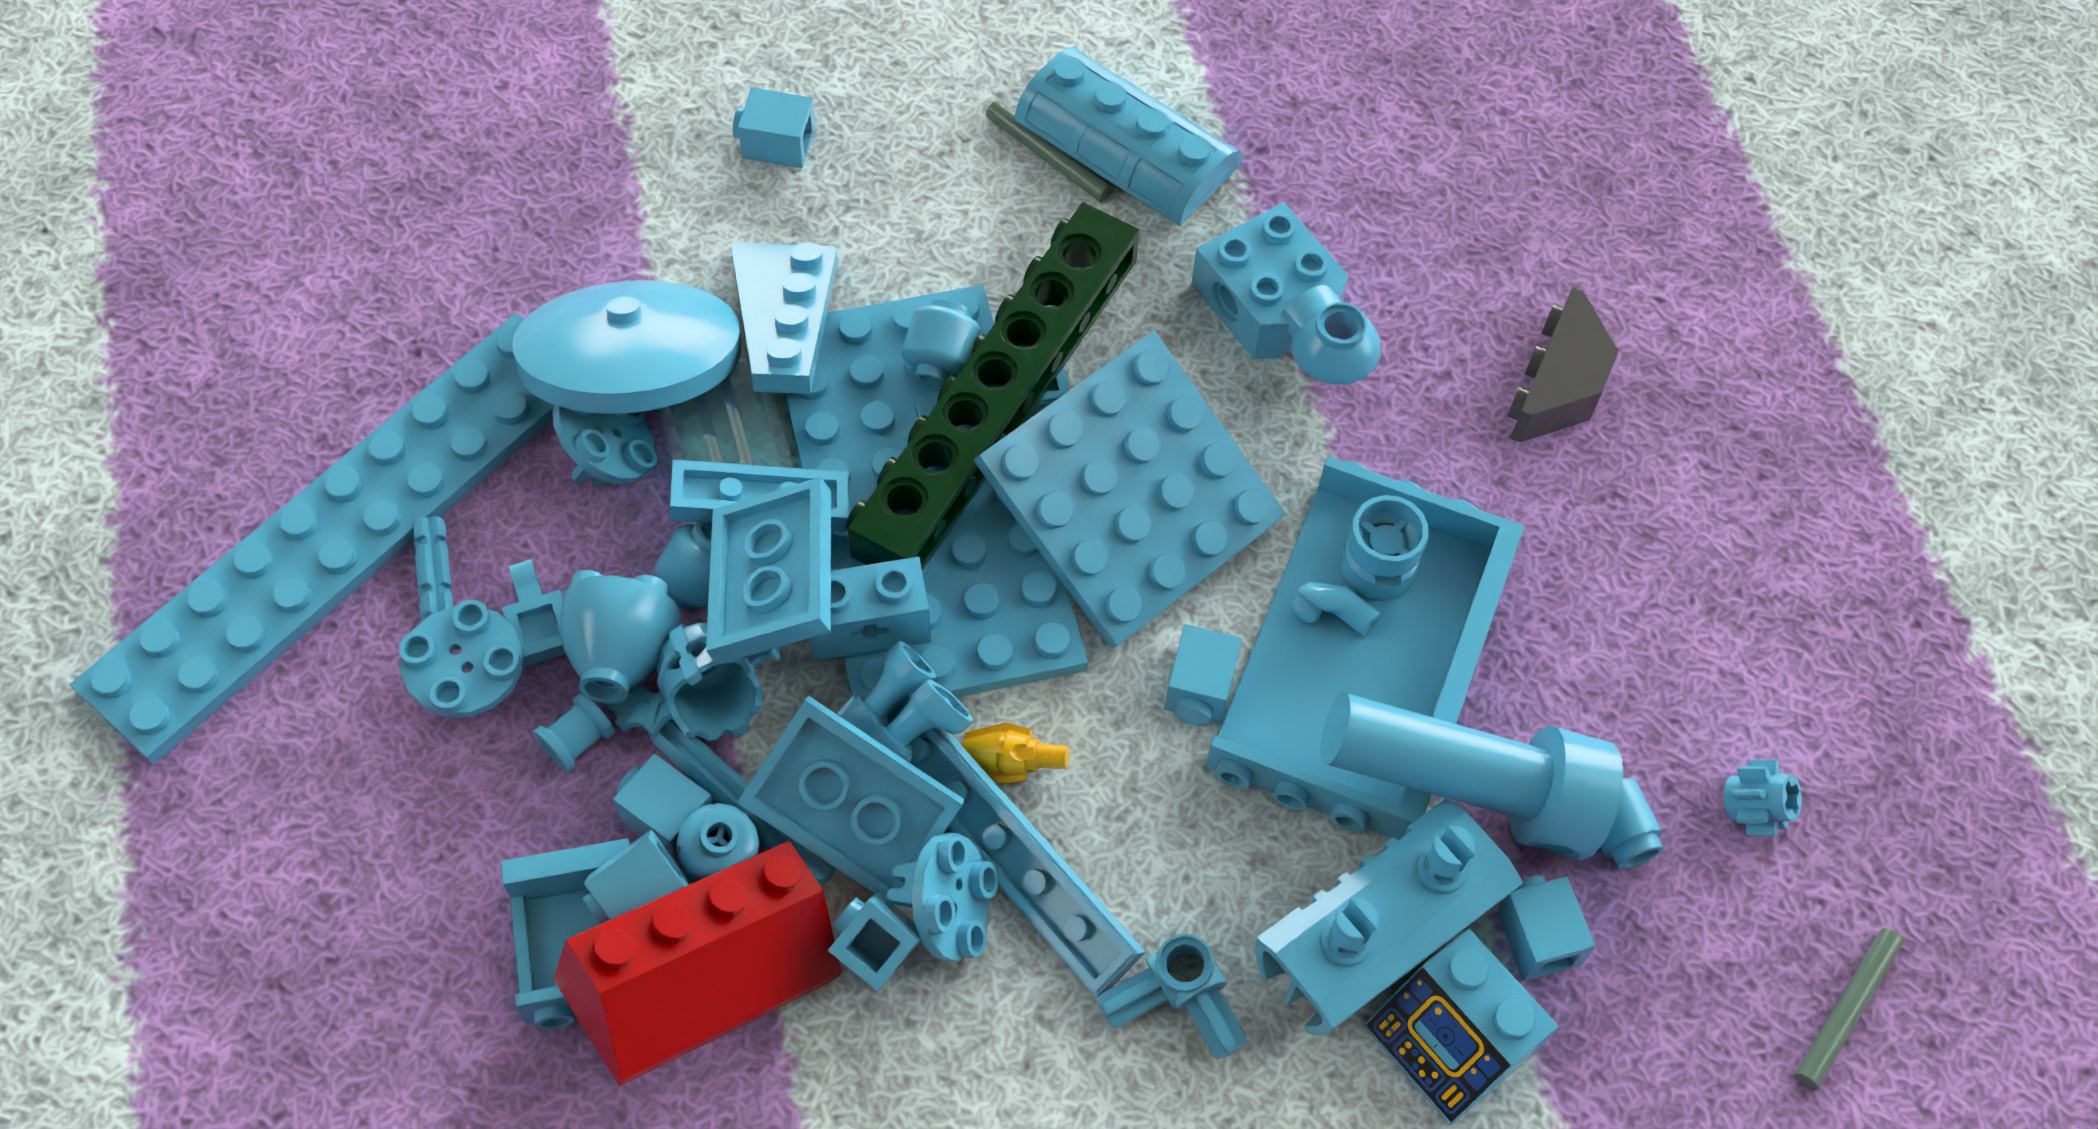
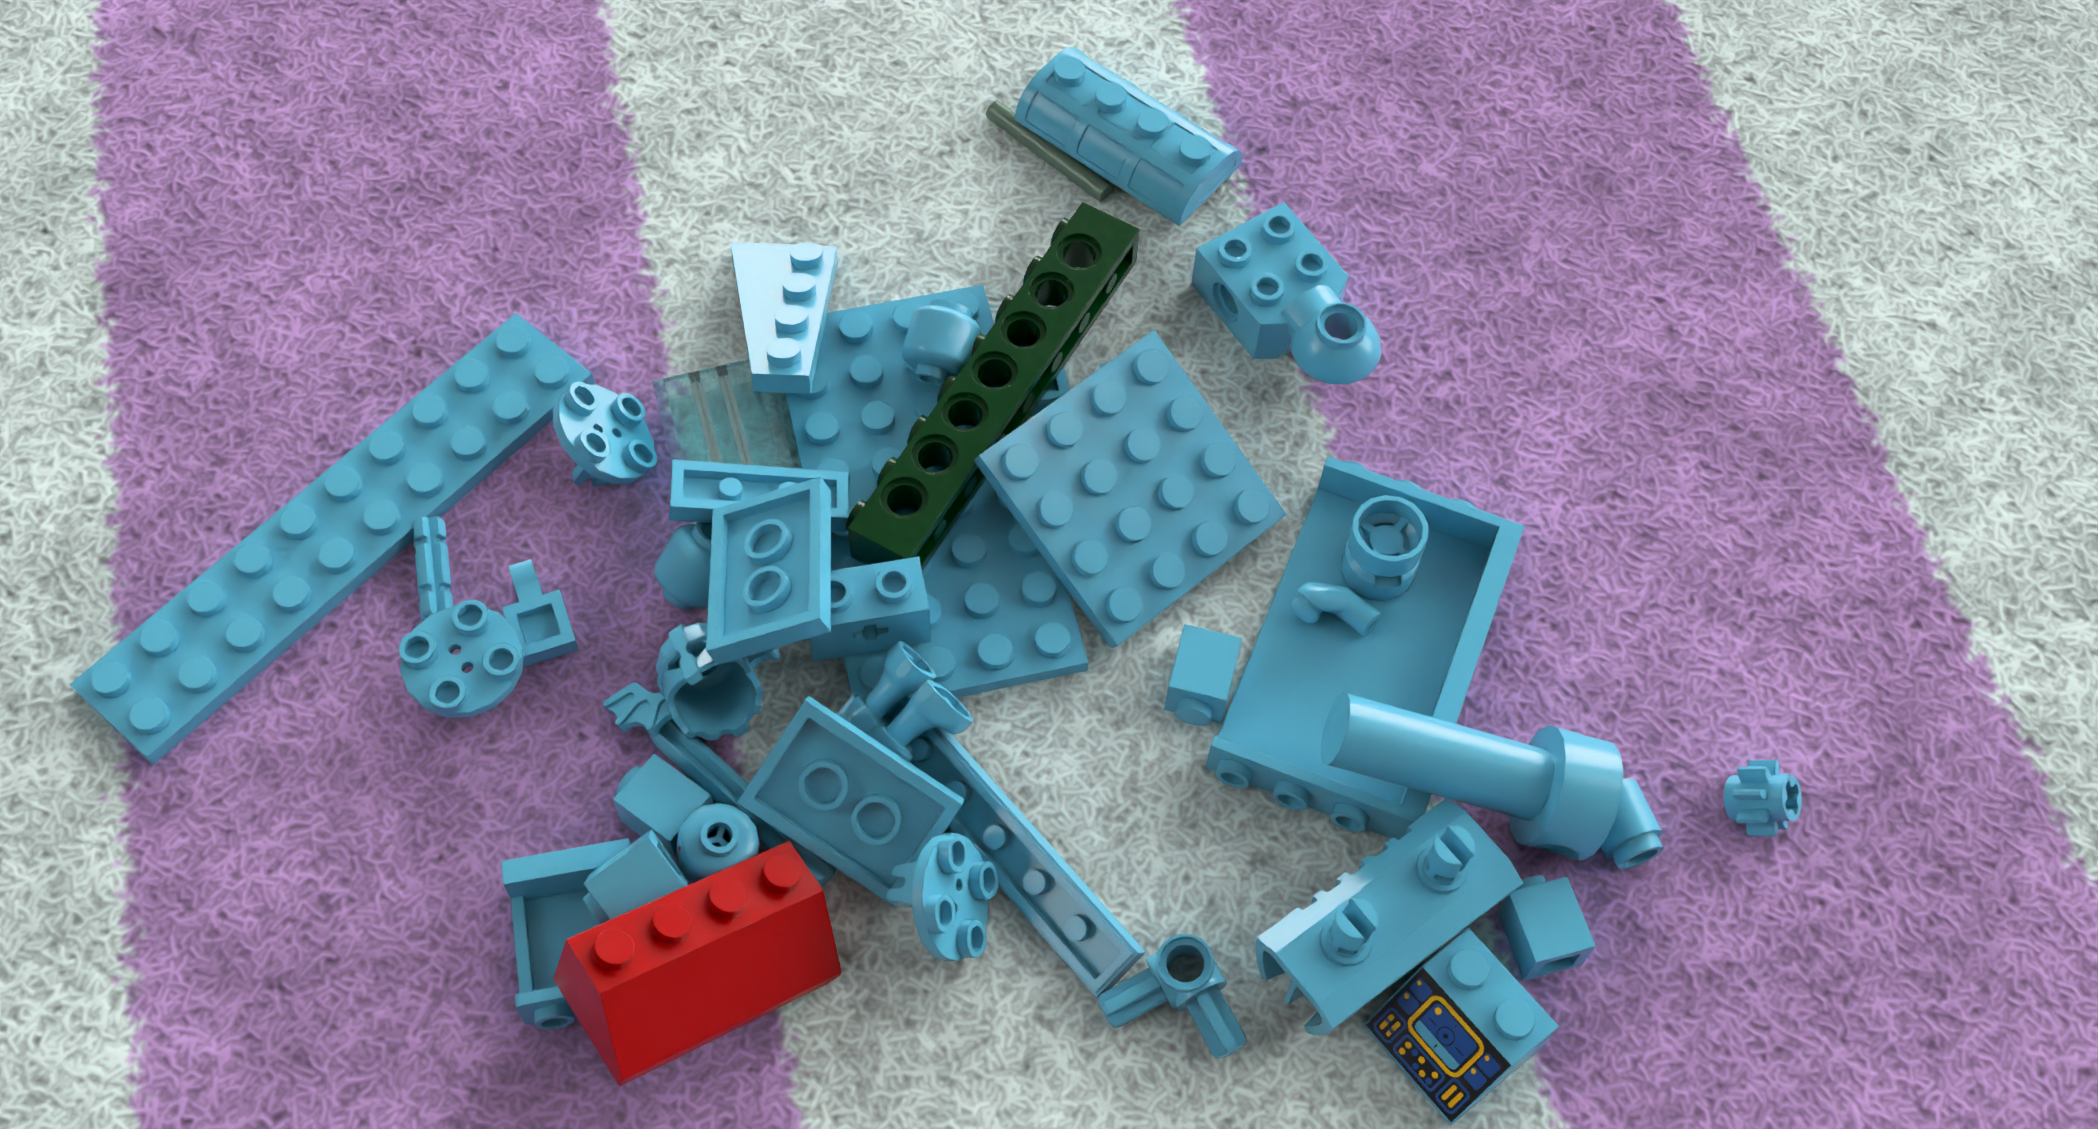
(573, 732): medium azure bush -> none
(615, 631): medium azure piece -> none
(627, 346): medium azure dish -> none
(775, 127): medium azure brick -> none
(874, 939): medium azure brick -> none
(1011, 753): yellow piece -> none
(1566, 373): dark grey slope -> none
(1849, 1008): sand green bar -> none

